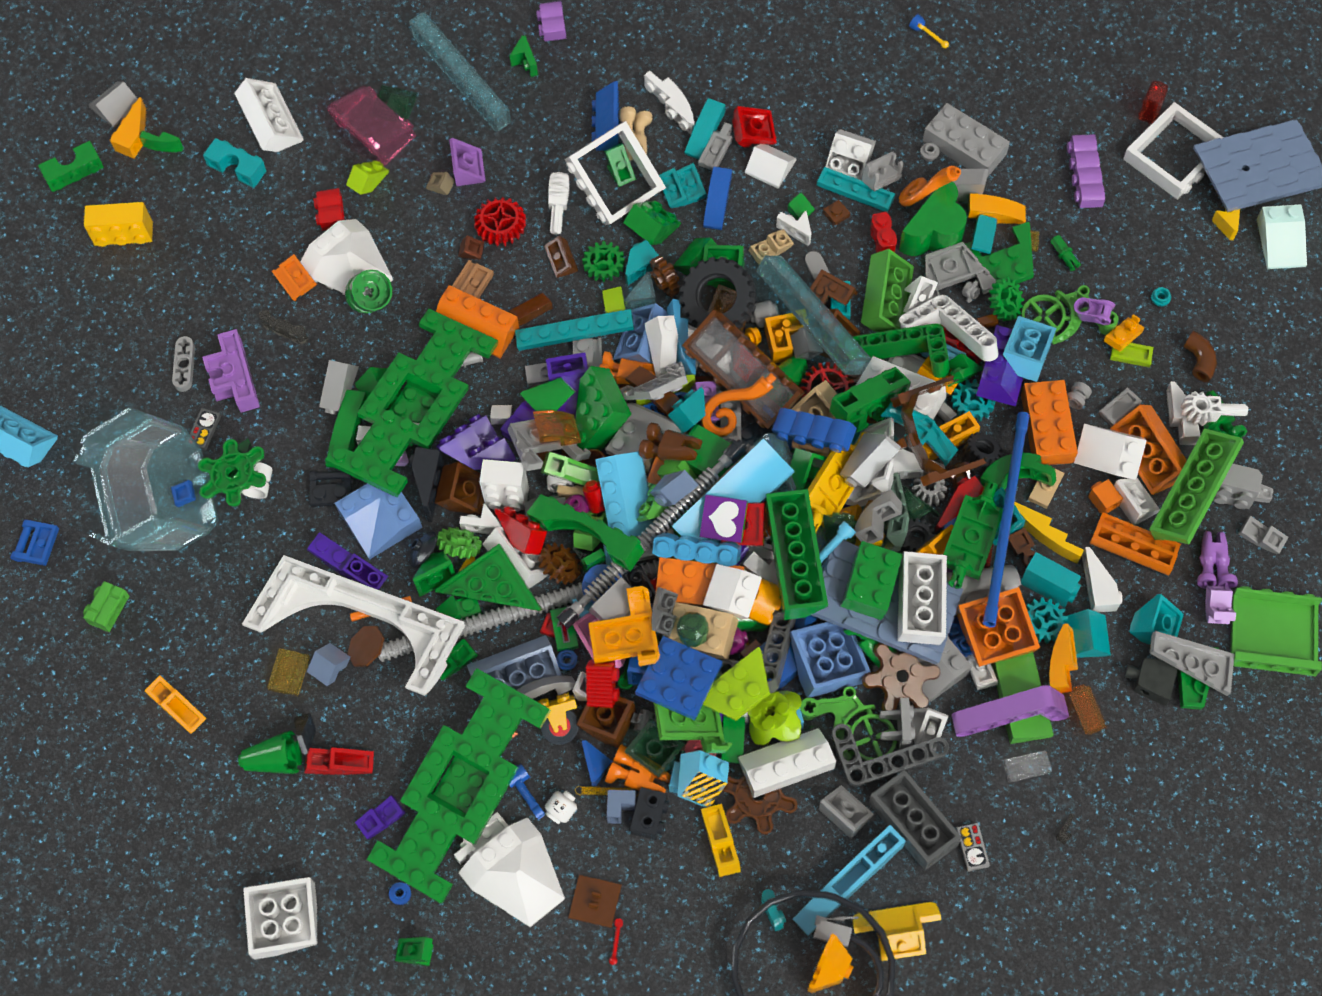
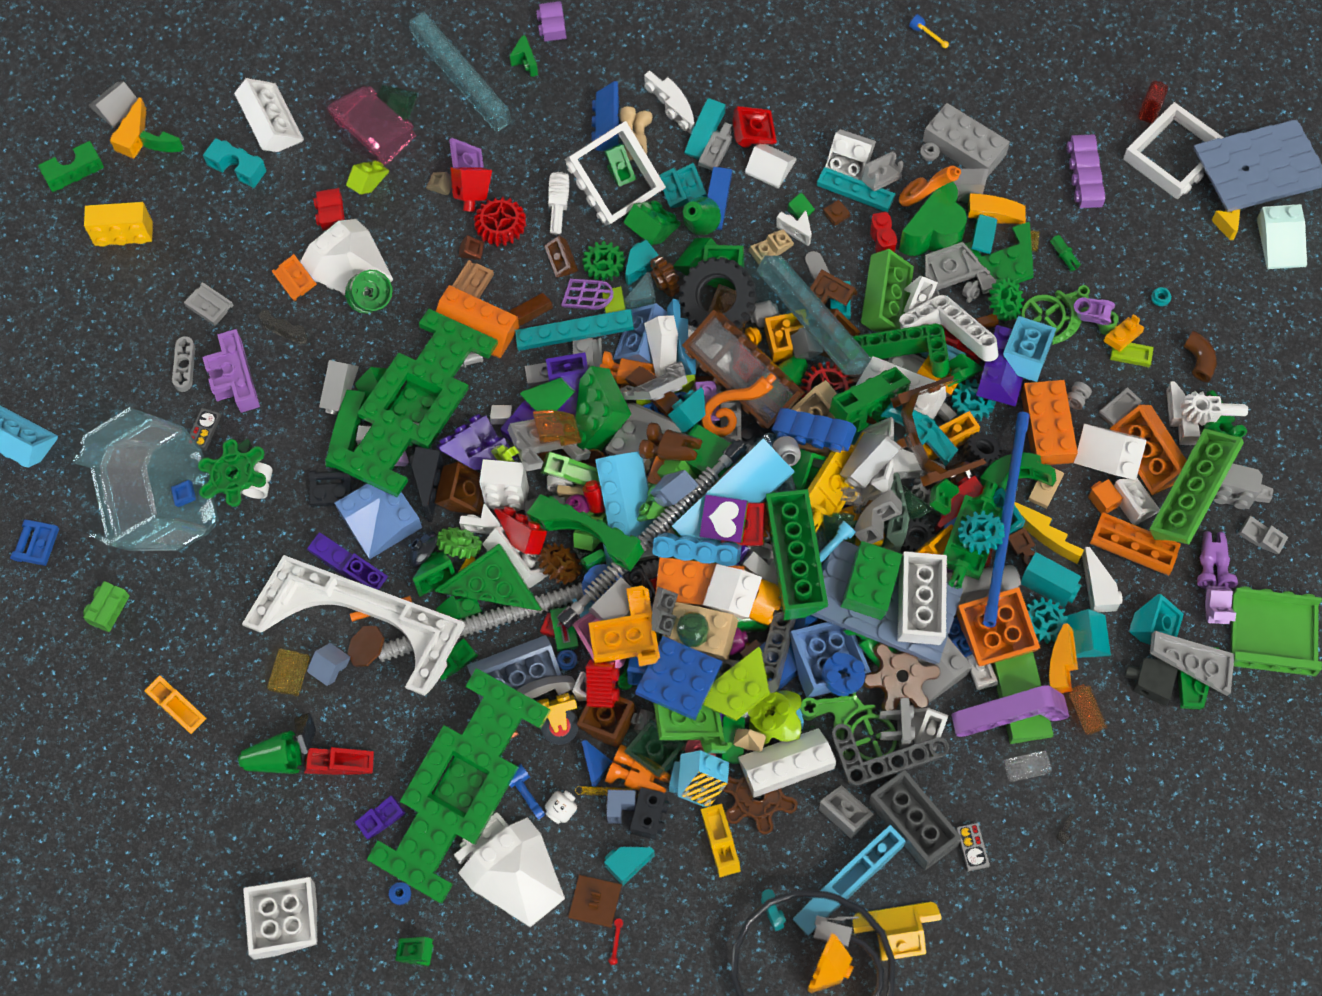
(208, 304): none -> light grey plate
(470, 185): none -> red torso
(504, 453): none -> lime plate
(582, 289): none -> medium lavender window
(627, 861): none -> teal slope
(701, 216): none -> green cone
(749, 739): none -> tan slope
(787, 449): none -> light grey head
(849, 664): none -> blue plate
(855, 497): none -> clear piece
(941, 496): none -> green bracket
(981, 532): none -> teal gear

